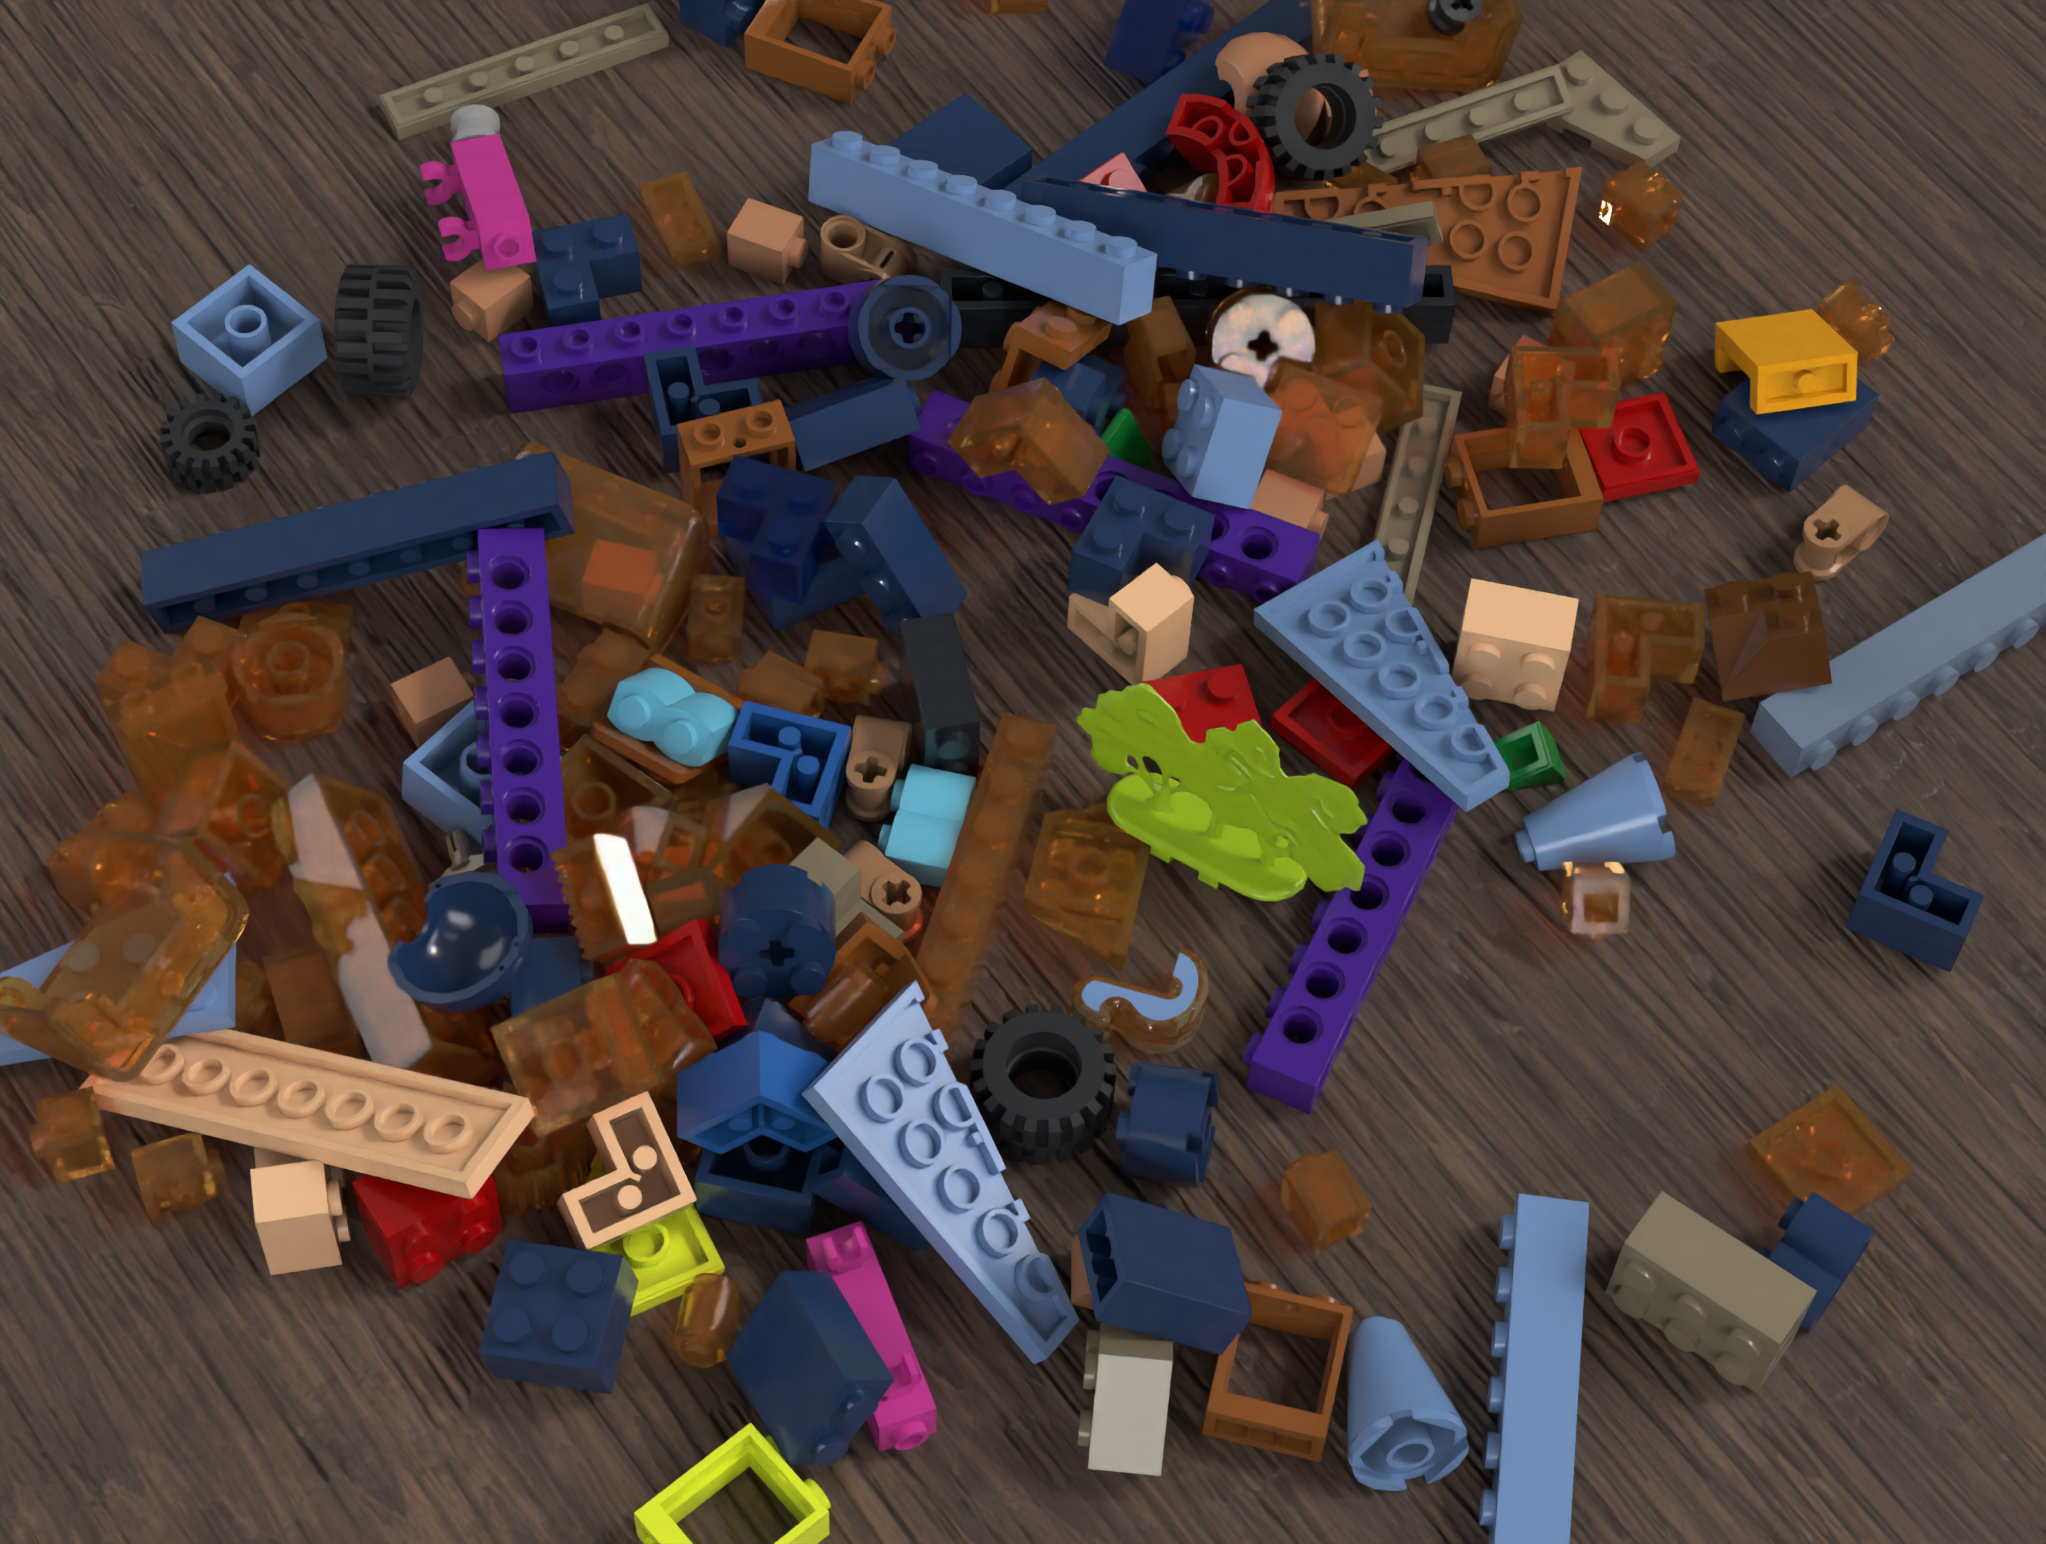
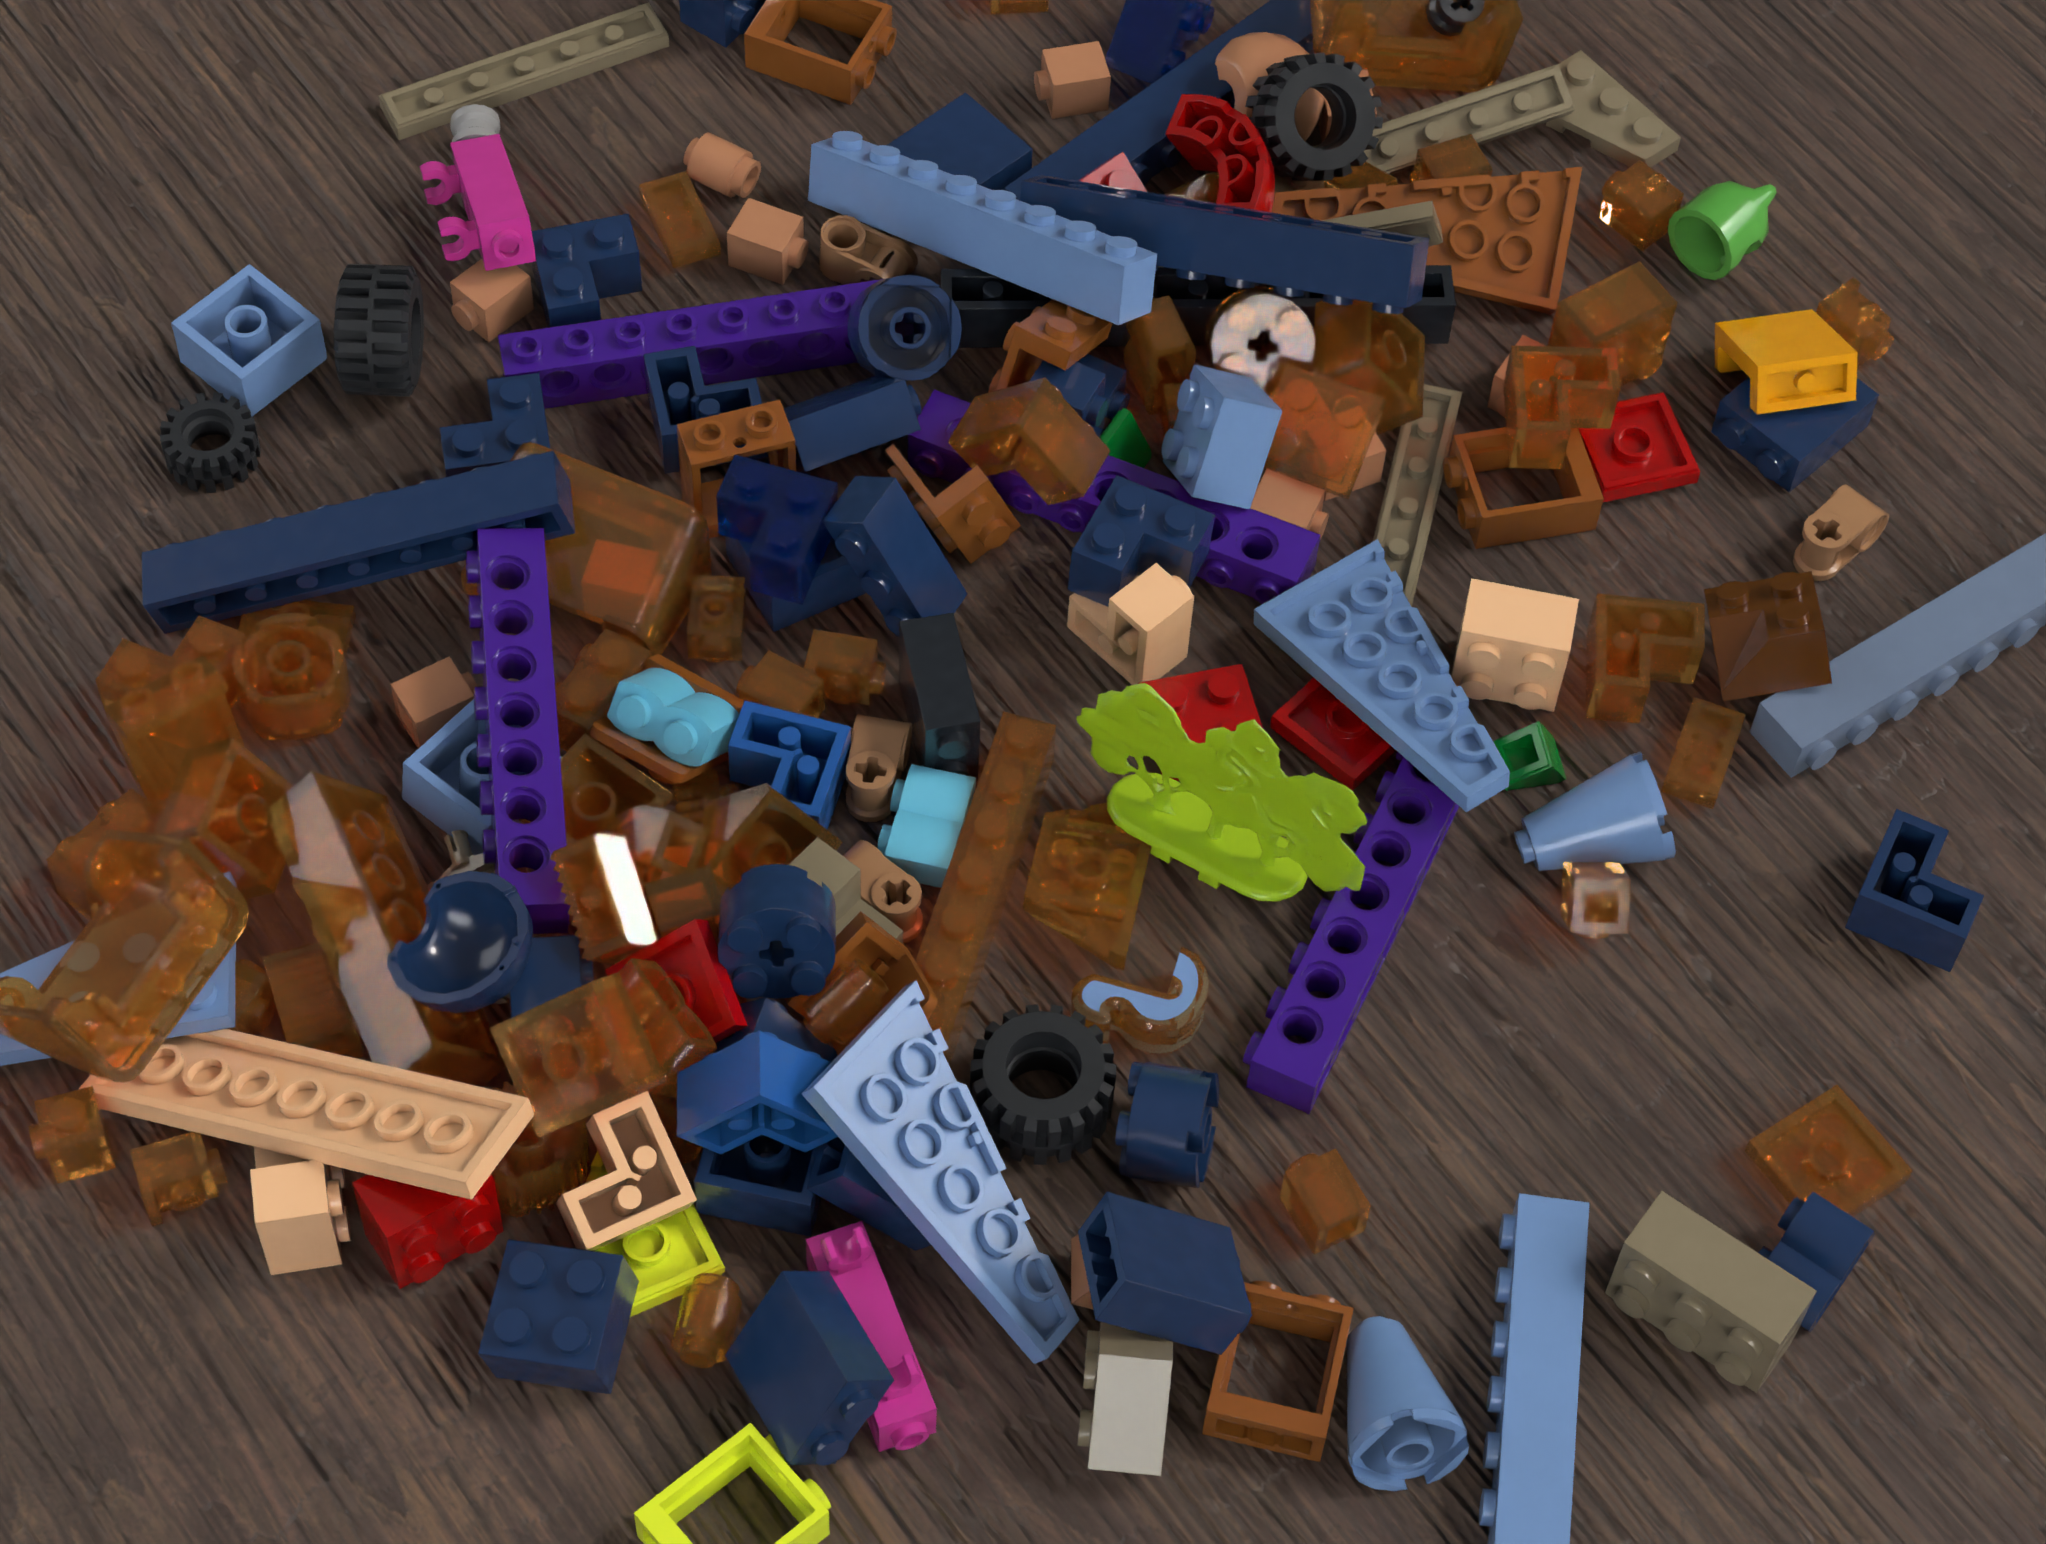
(516, 420): none -> dark blue brick
(722, 165): none -> nougat brick
(963, 515): none -> dark orange bracket
(1073, 80): none -> nougat brick
(1720, 227): none -> bright green piece

